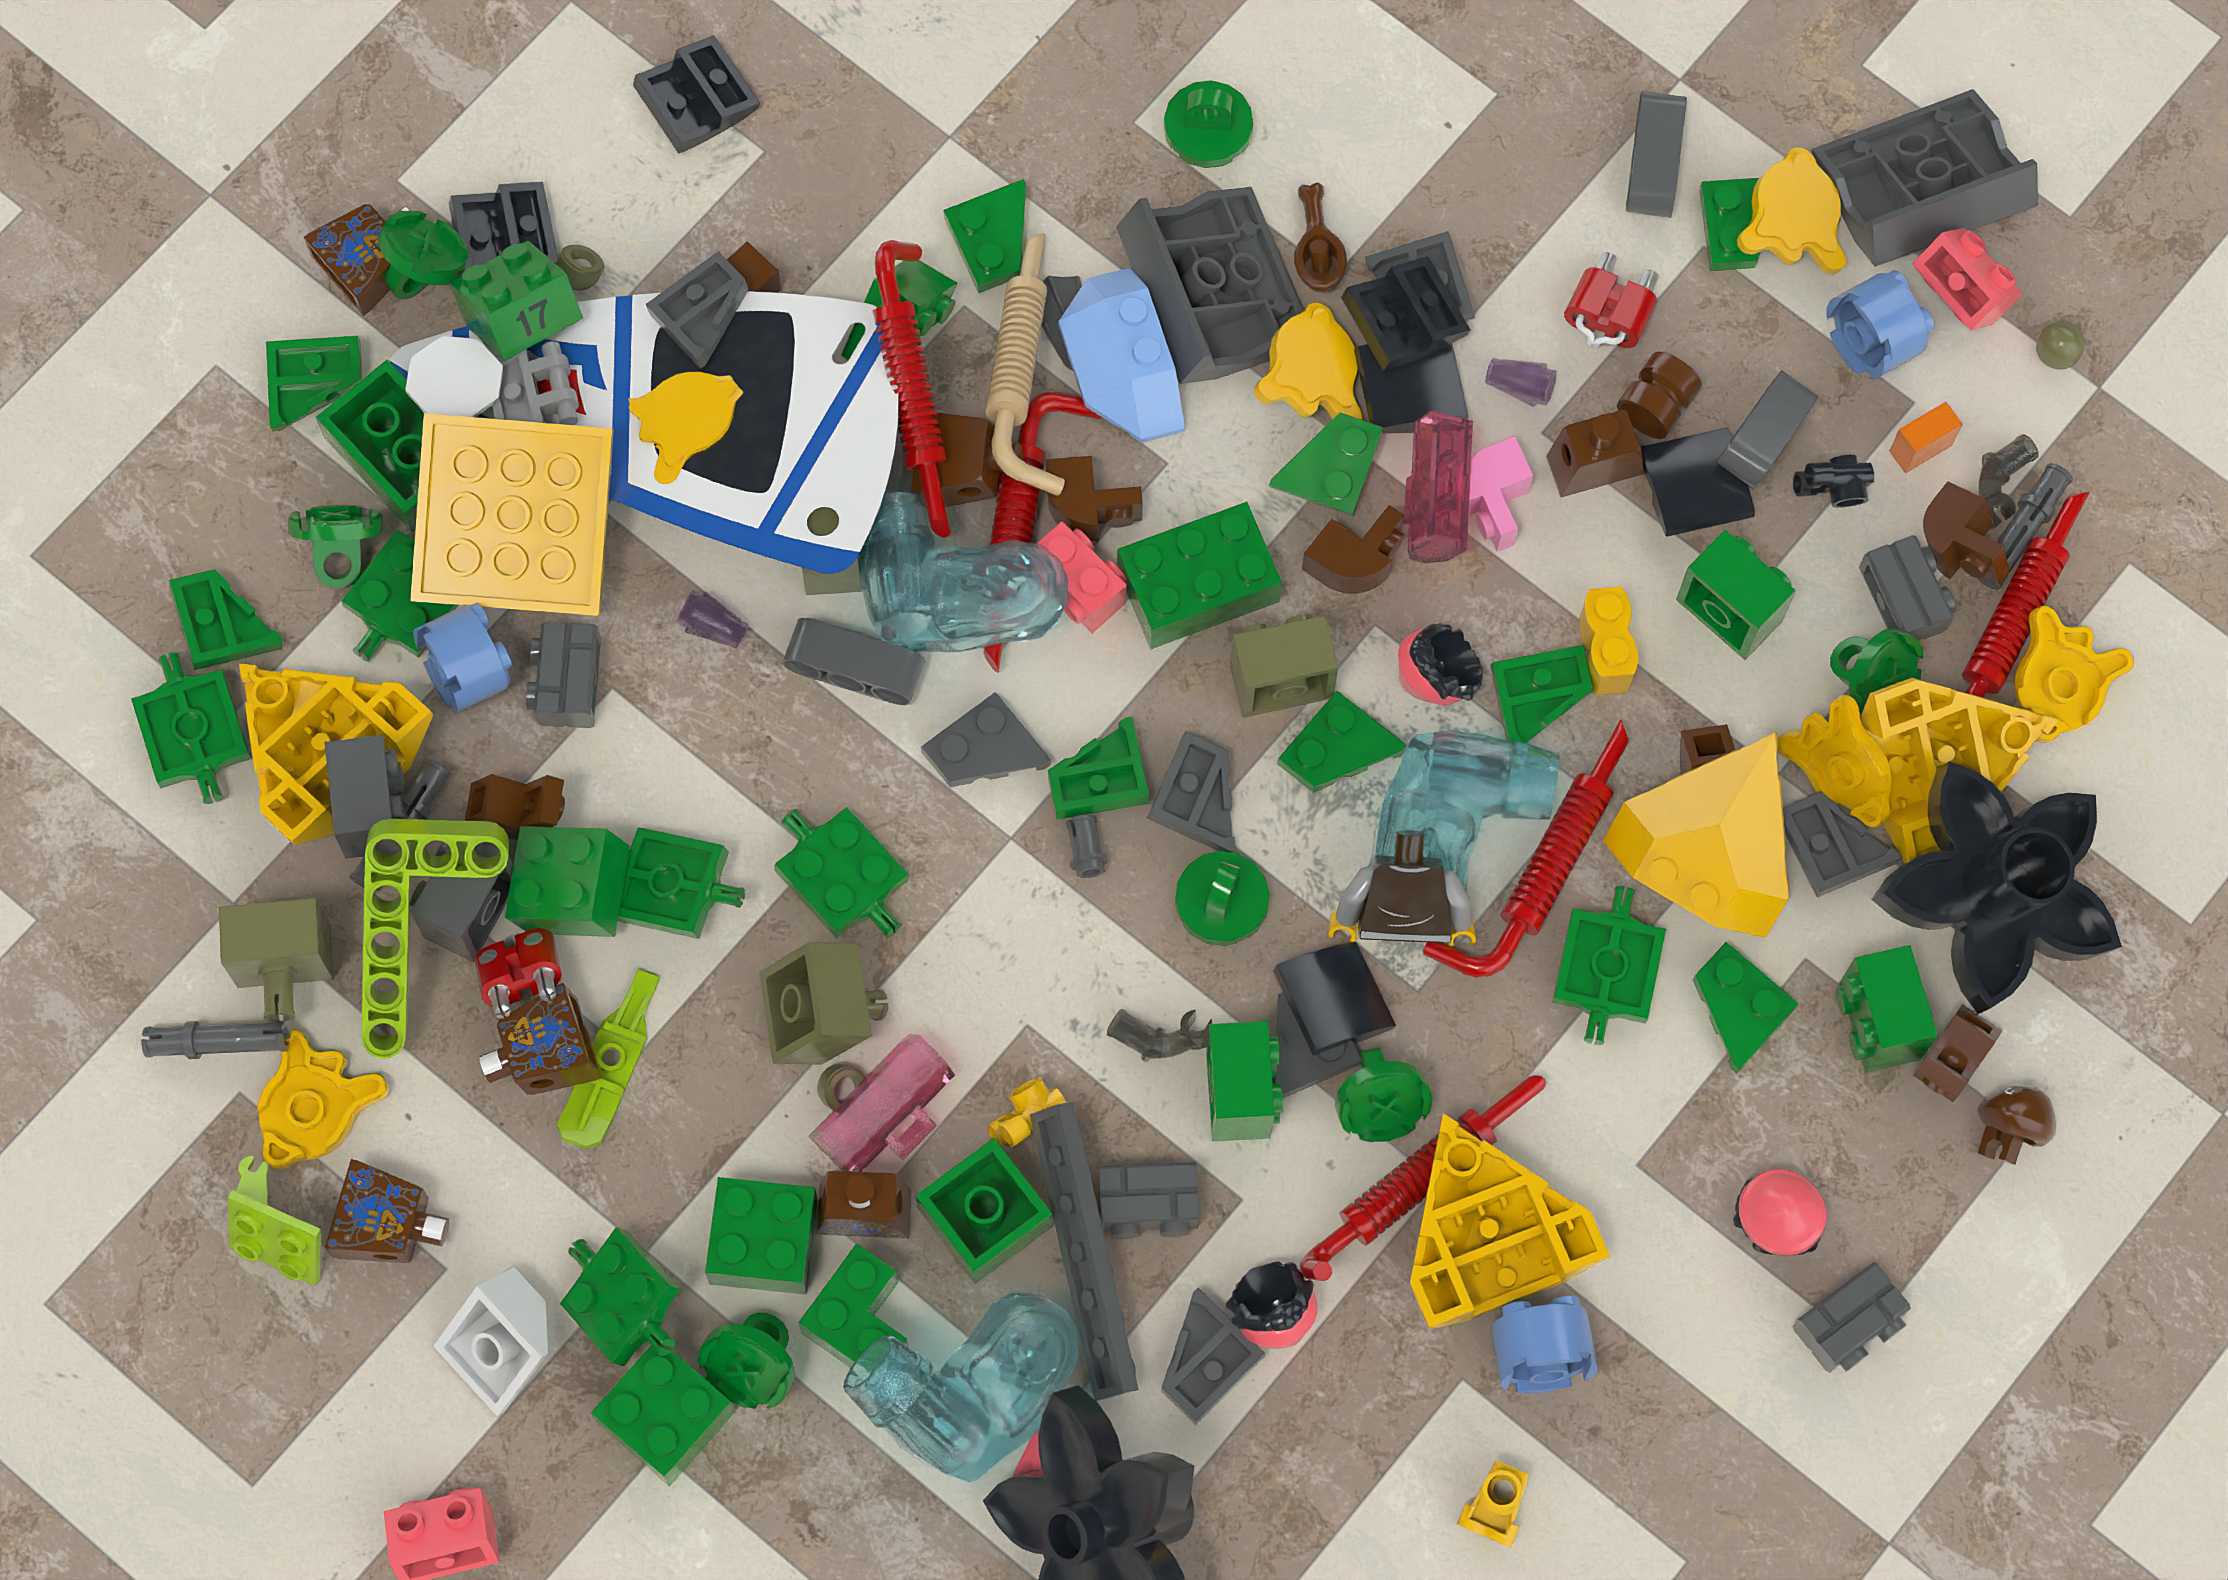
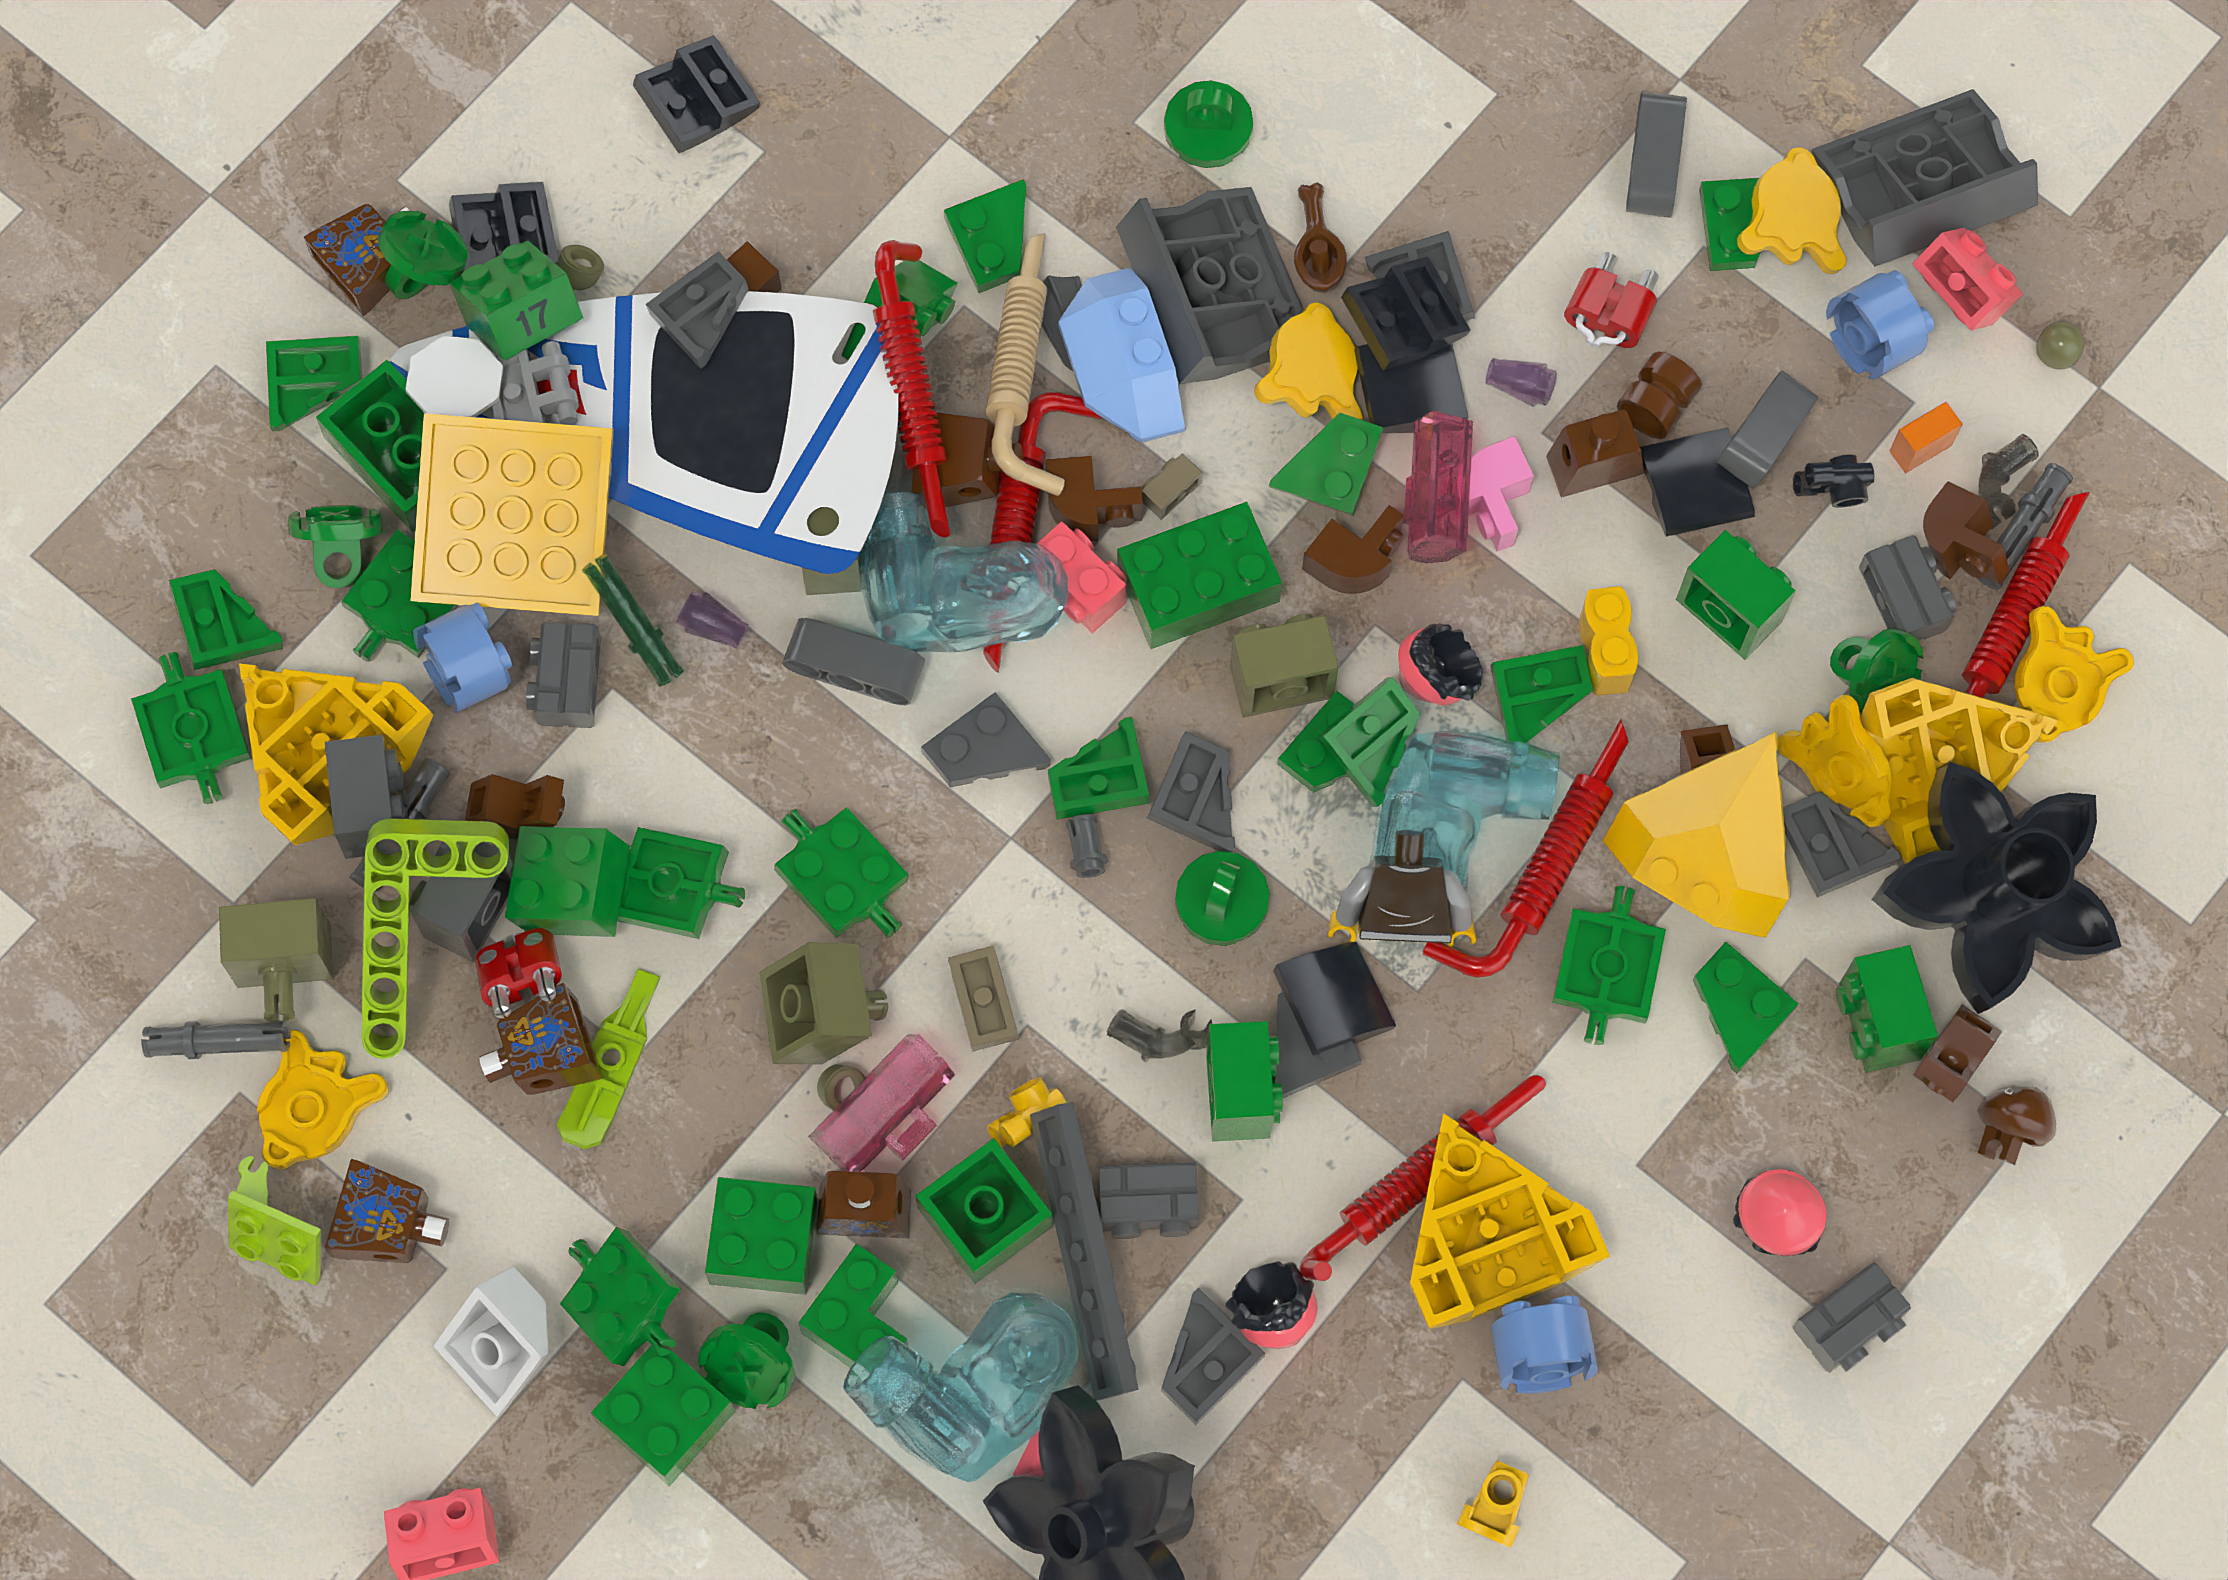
(643, 636): none -> clear green pin
(684, 417): yellow tile -> none
(983, 998): none -> dark tan plate
(1171, 486): none -> dark tan piece
(1372, 738): none -> green wing
(1382, 1098): green tile -> none

